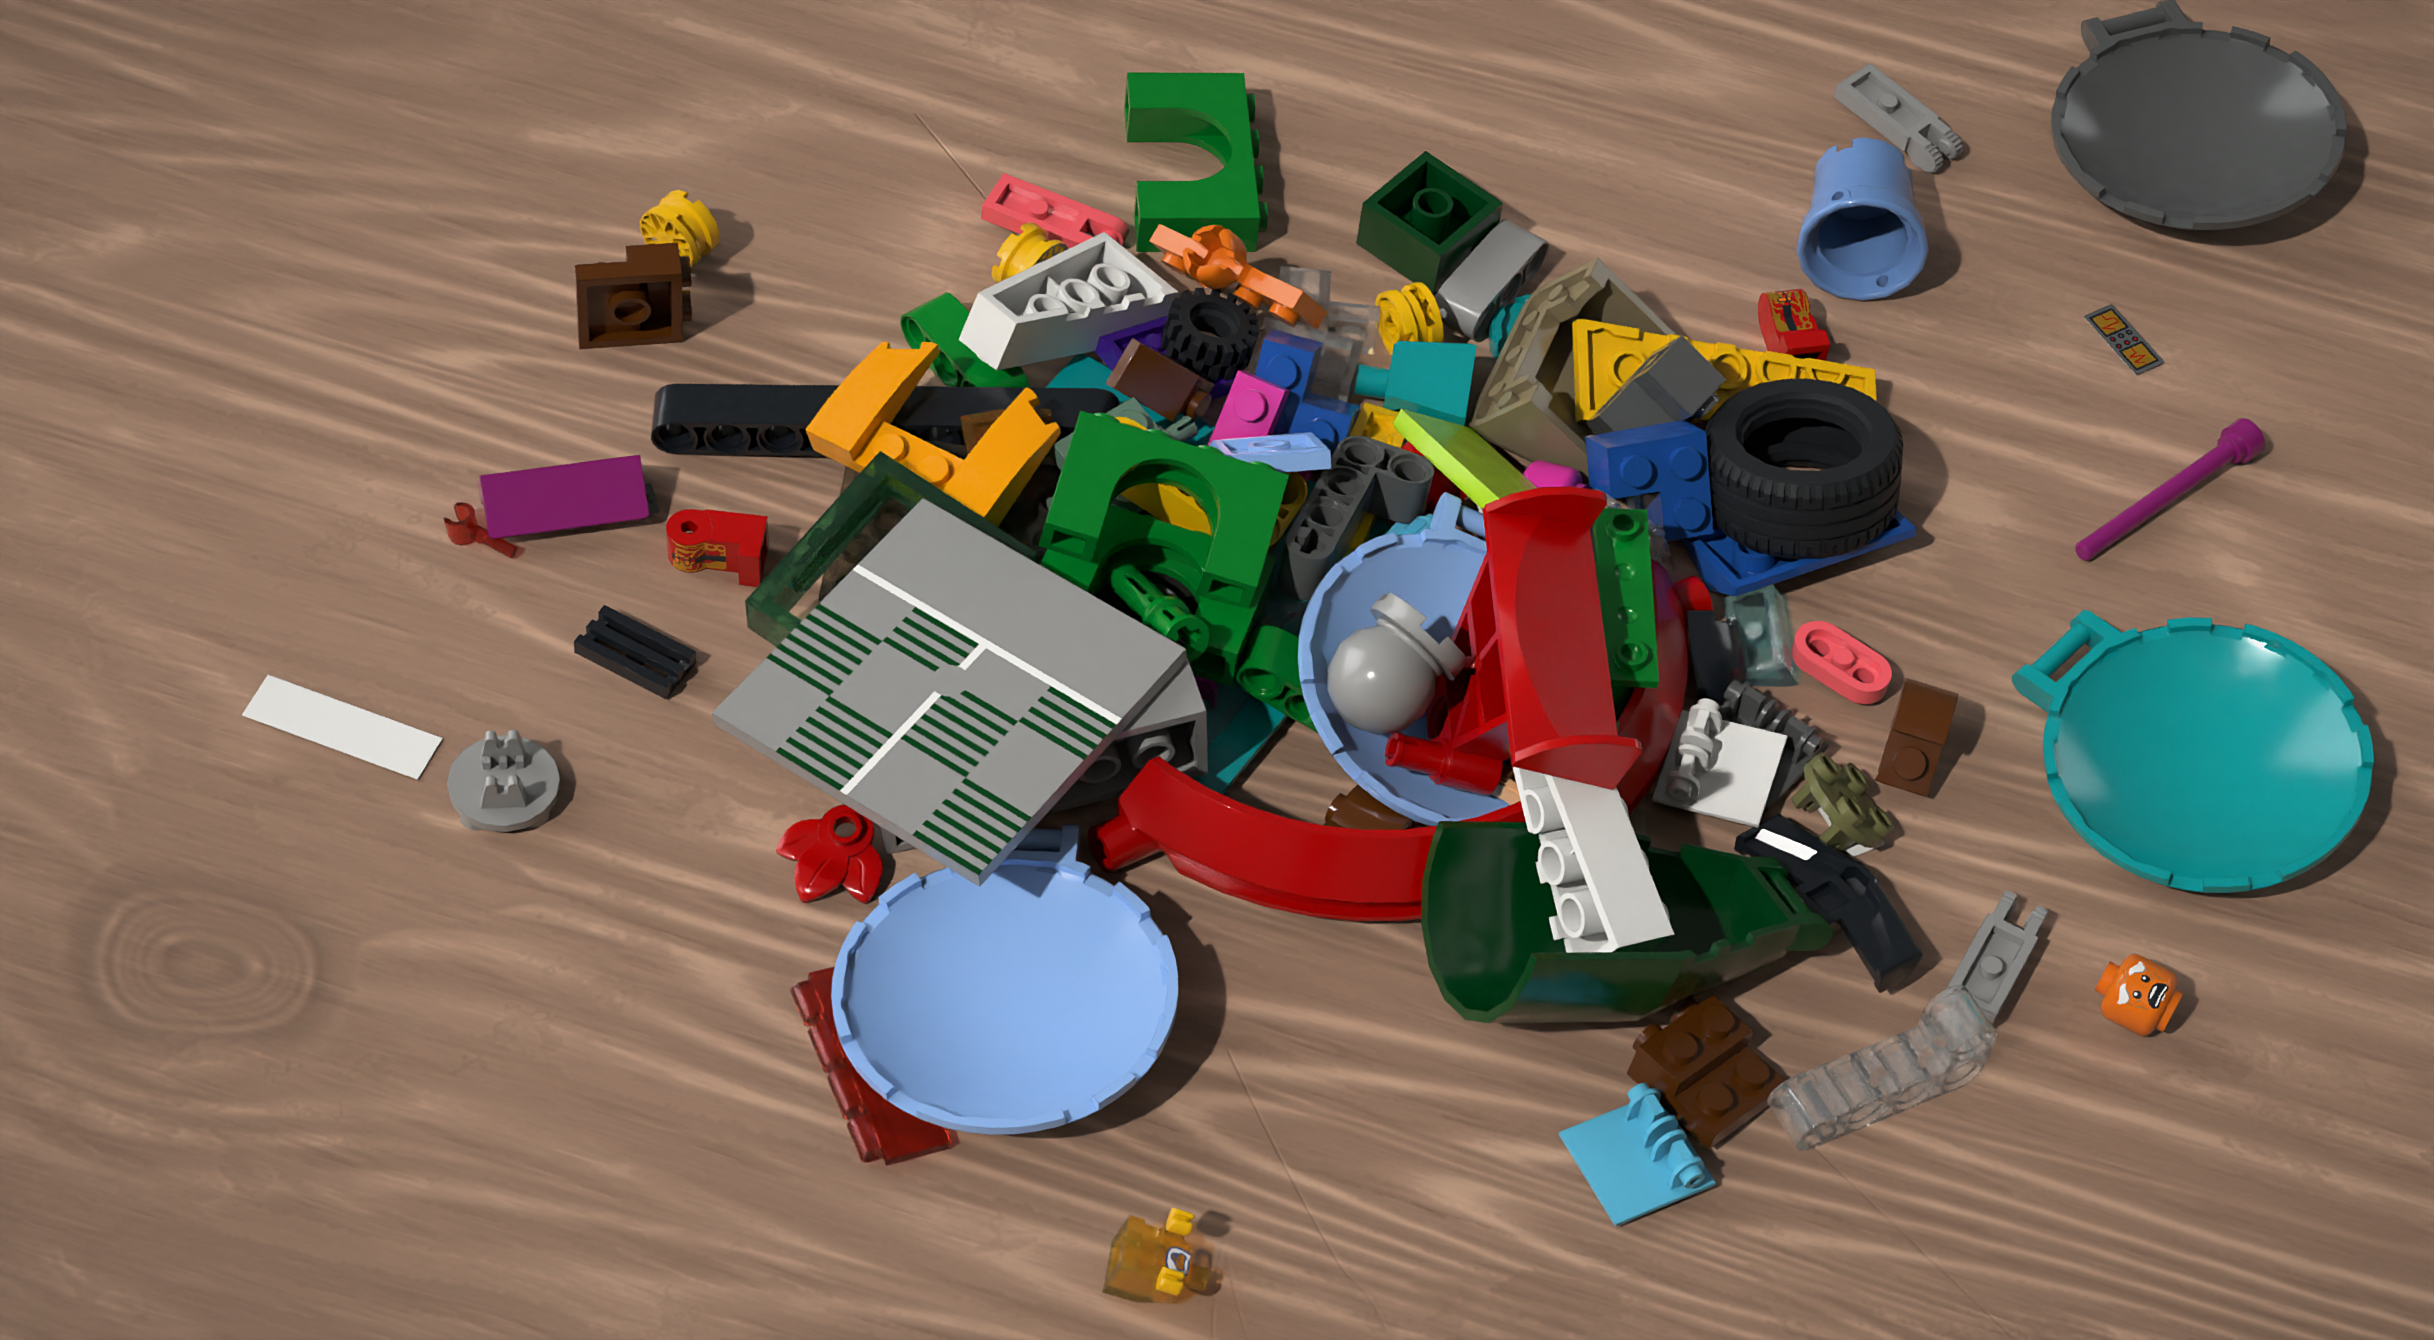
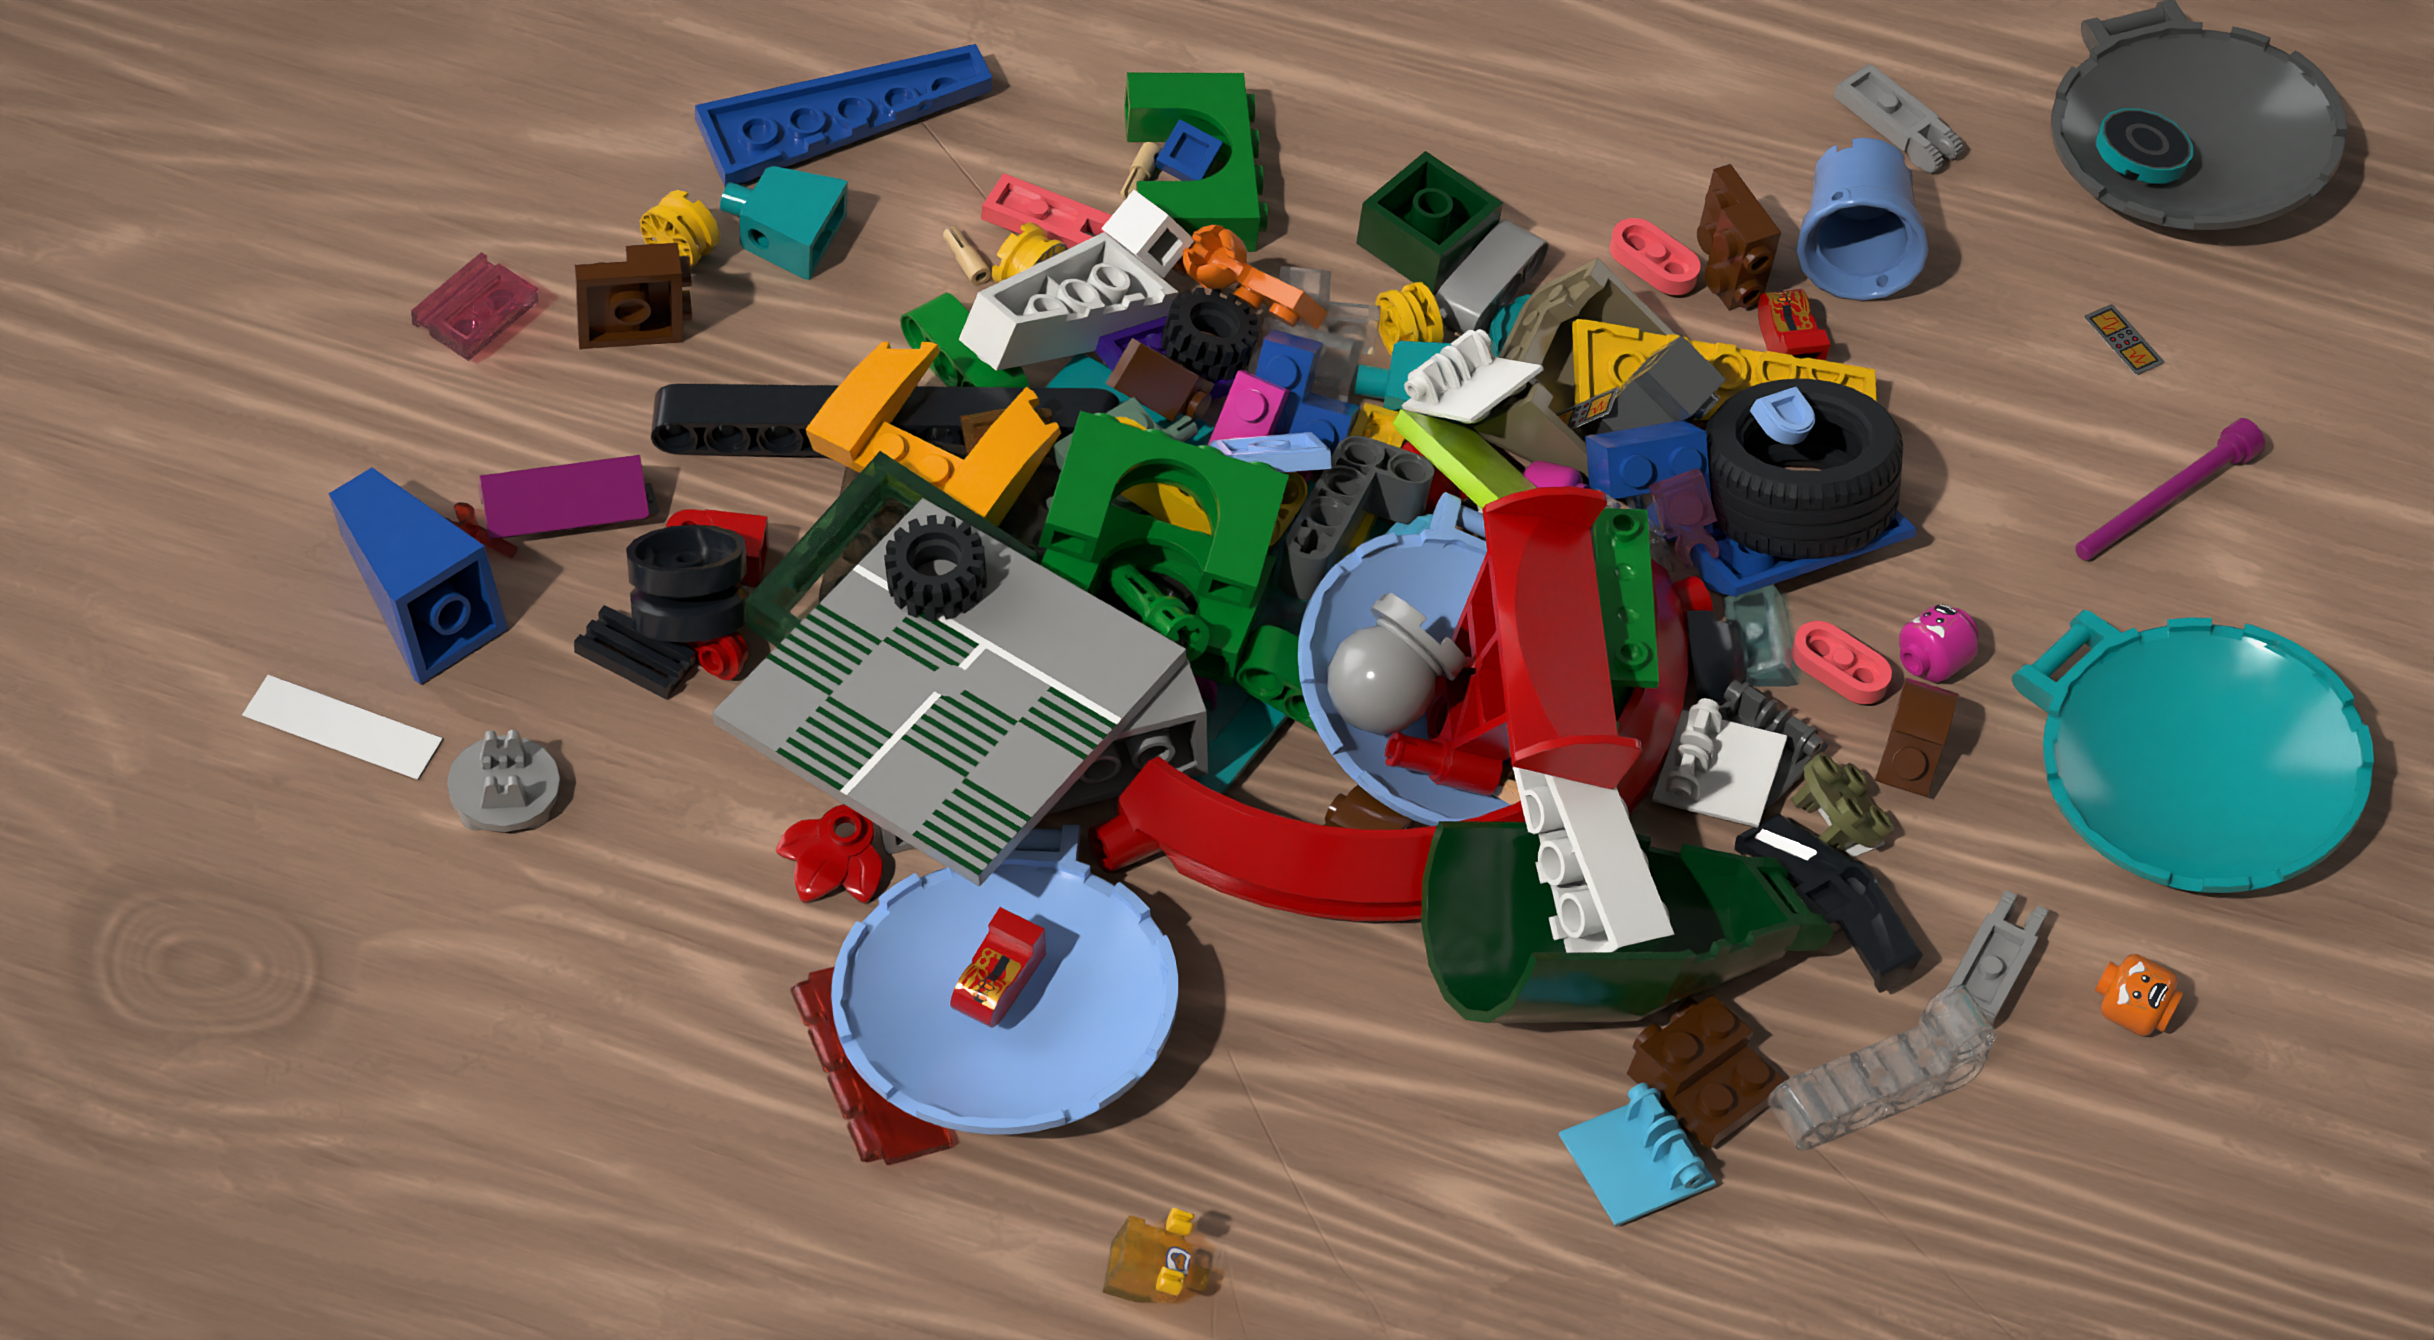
(421, 572): none -> blue slope
(475, 306): none -> clear pink plate
(688, 583): none -> black wheel
(722, 655): none -> red plate
(788, 216): none -> teal torso
(834, 110): none -> blue wing
(941, 591): none -> black tyre
(967, 256): none -> tan pin
(999, 968): none -> red leg
(1141, 167): none -> tan pin
(1148, 233): none -> white brick
(1188, 153): none -> blue plate
(1465, 380): none -> white hinge
(1589, 409): none -> sticker
(1654, 256): none -> coral plate
(1683, 510): none -> clear pink plate
(1737, 238): none -> reddish brown plate
(1784, 416): none -> light blue tile
(1939, 641): none -> dark pink head
(2144, 145): none -> tile

